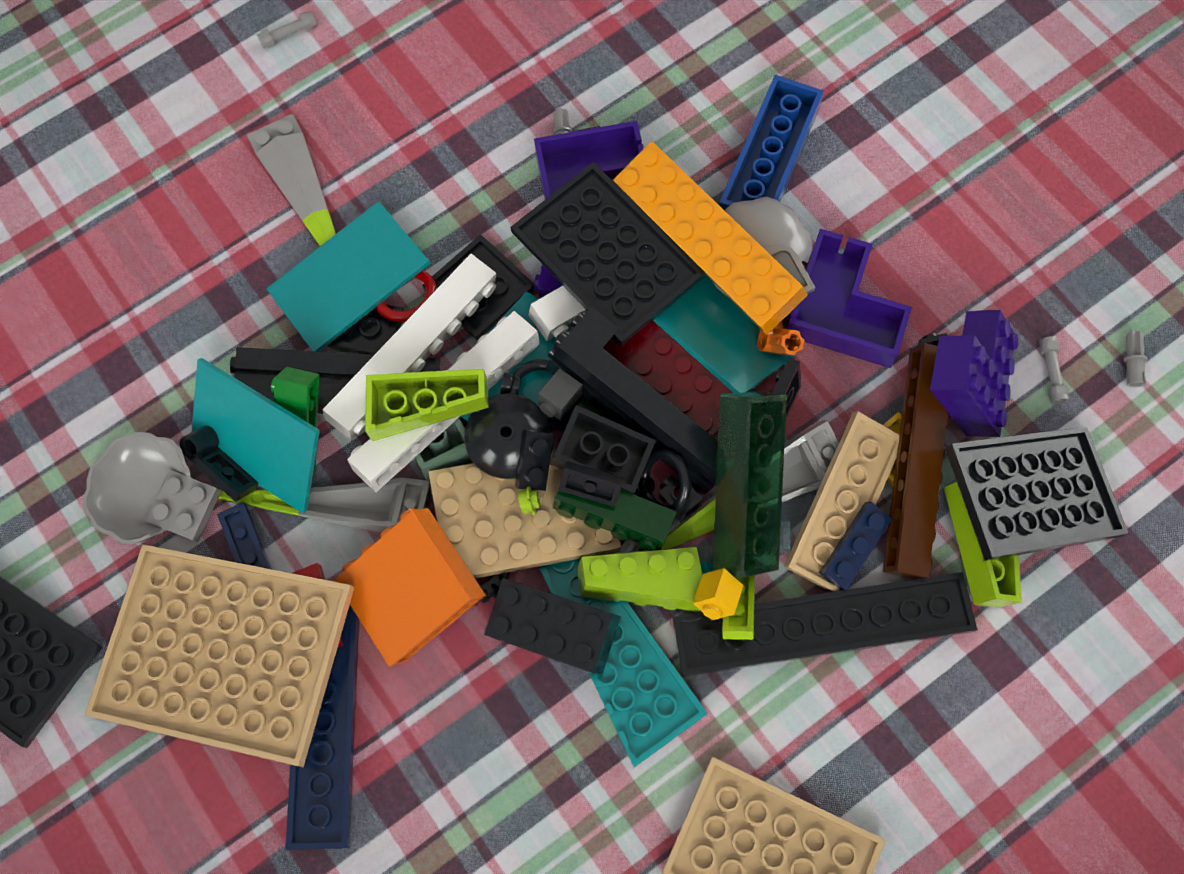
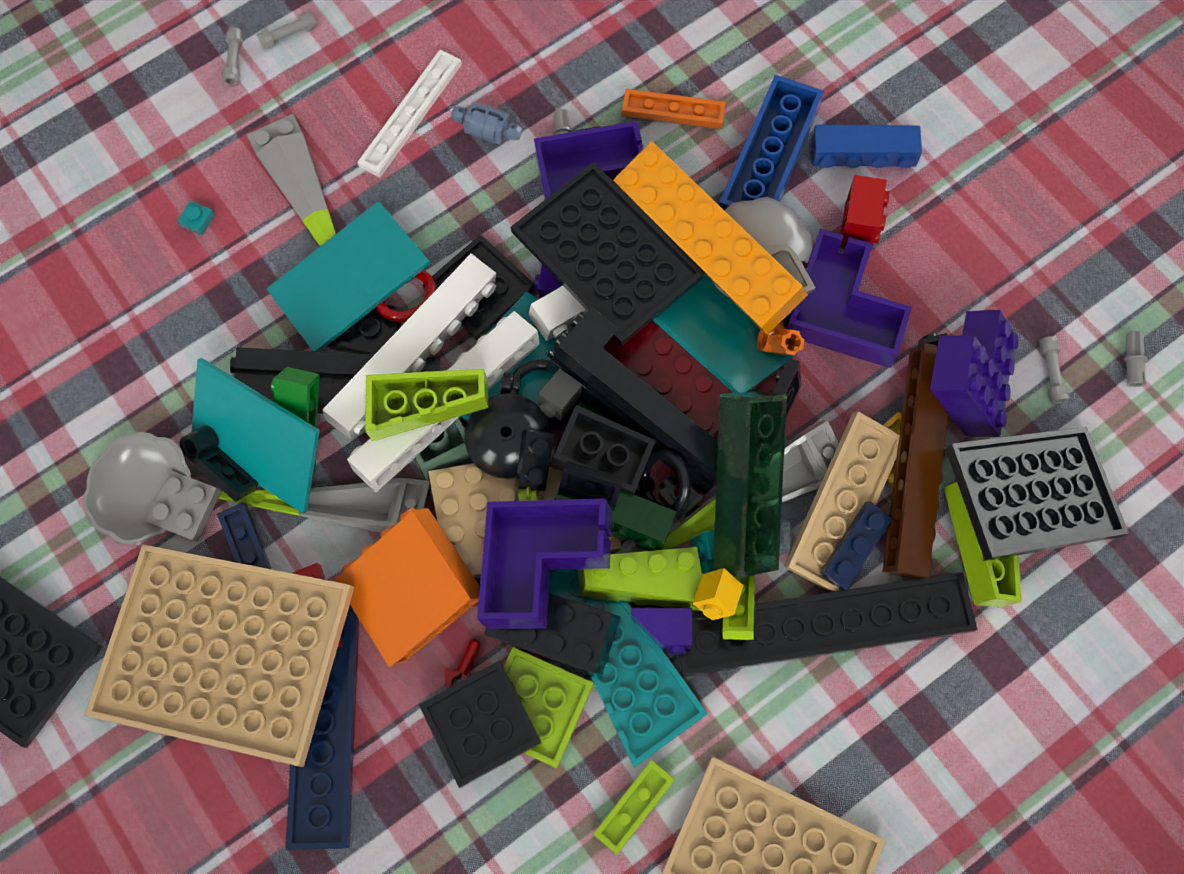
(196, 218): none -> teal plate
(230, 72): none -> light grey bar
(409, 113): none -> white tile
(465, 664): none -> red bar
(480, 724): none -> black plate
(486, 123): none -> sand blue piece
(527, 542): none -> dark purple piece
(551, 700): none -> lime plate
(634, 807): none -> lime plate
(666, 627): none -> dark purple slope
(673, 108): none -> orange plate
(705, 545): none -> teal plate
(864, 210): none -> red brick
(866, 145): none -> blue brick

